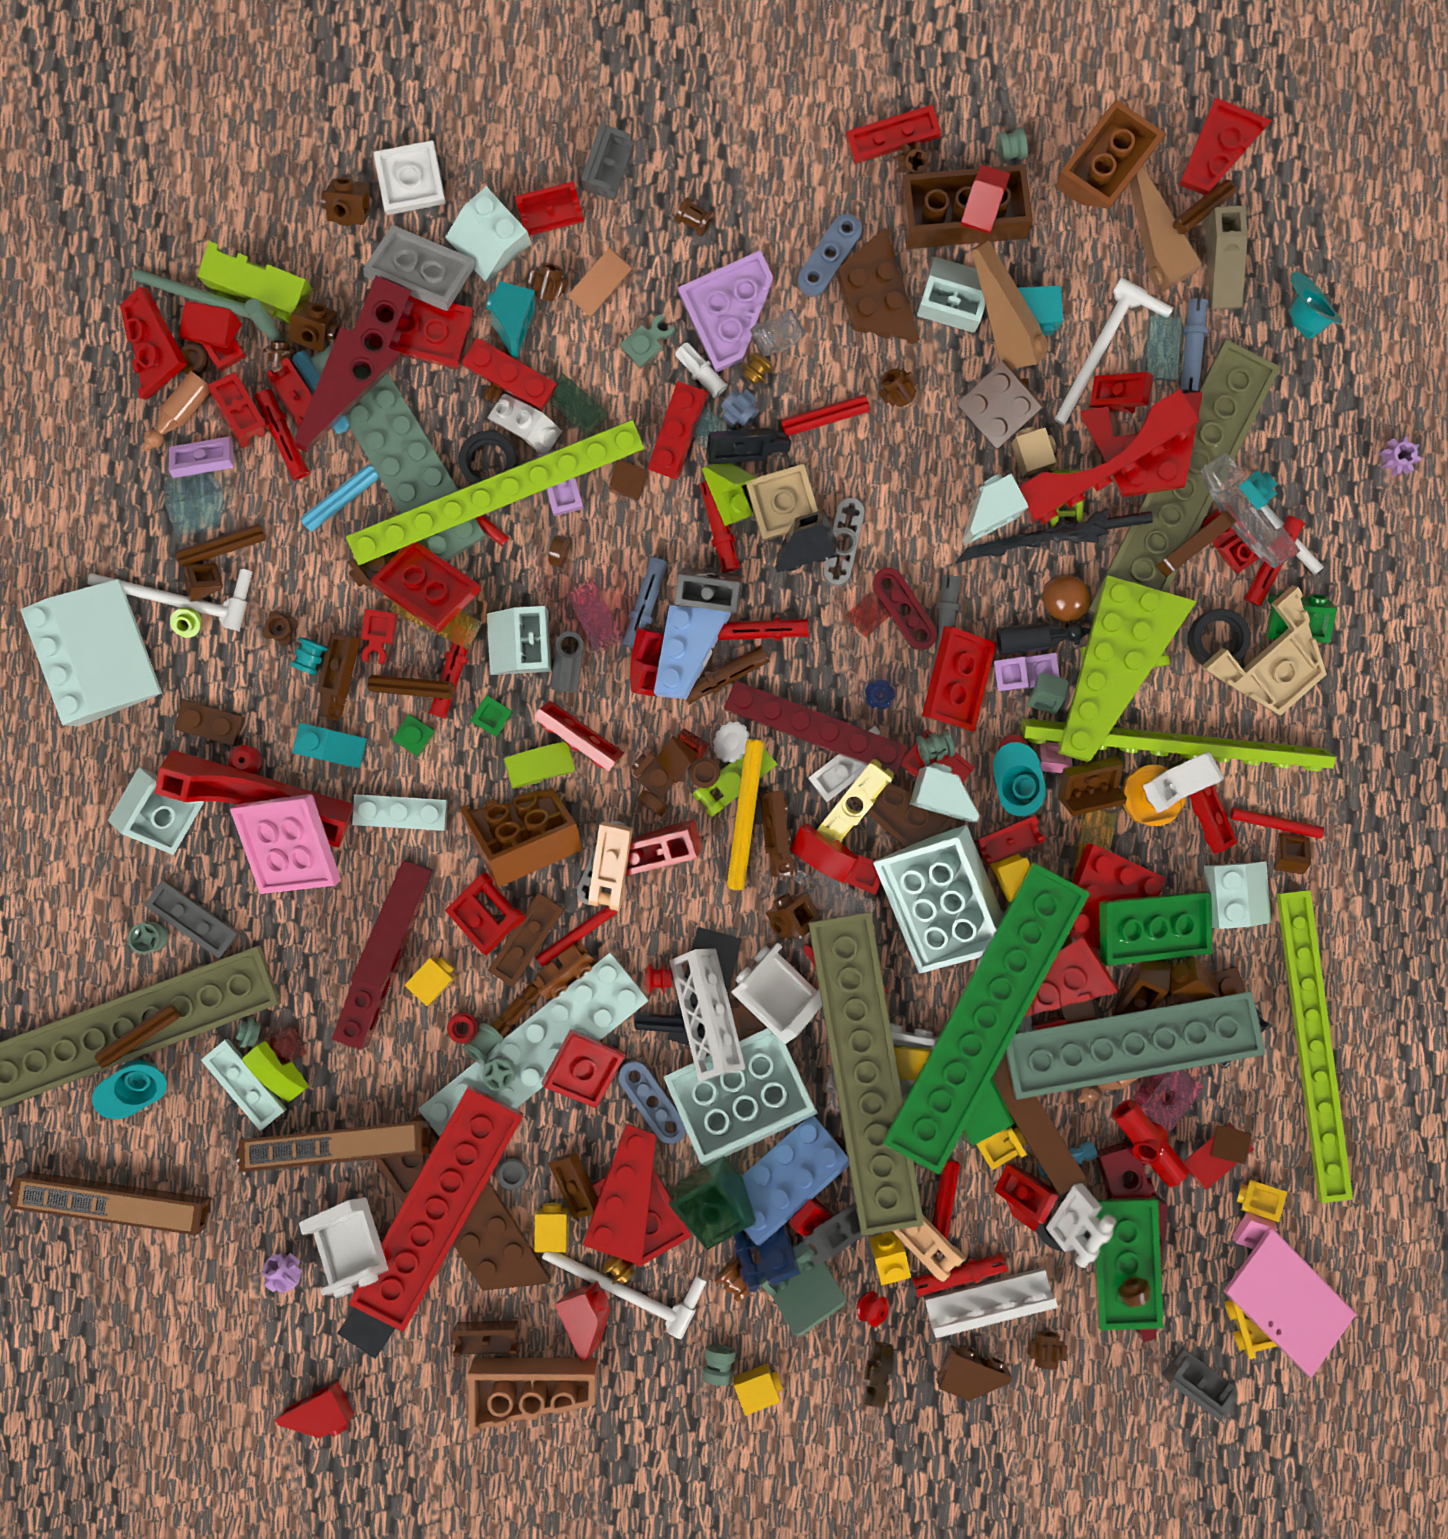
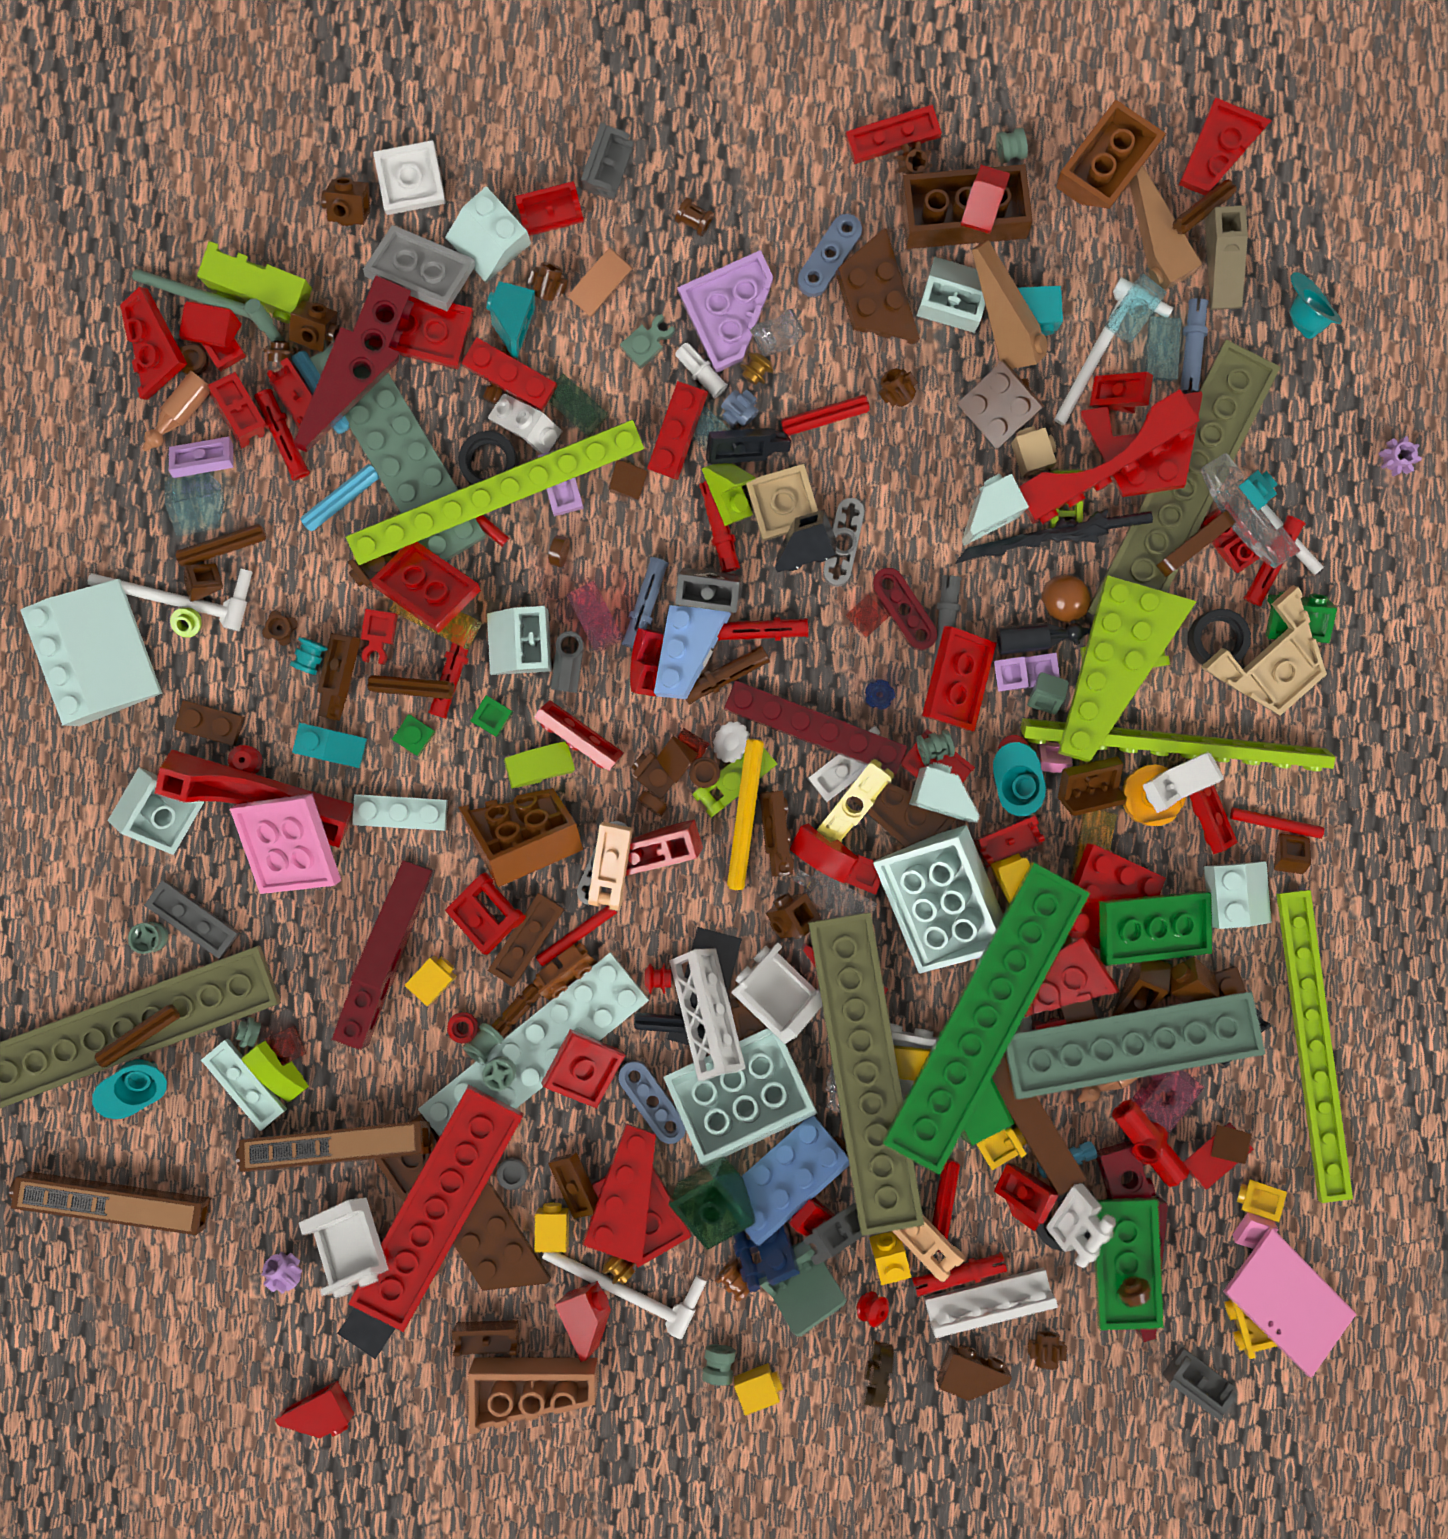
(1135, 308): none -> clear light blue plate

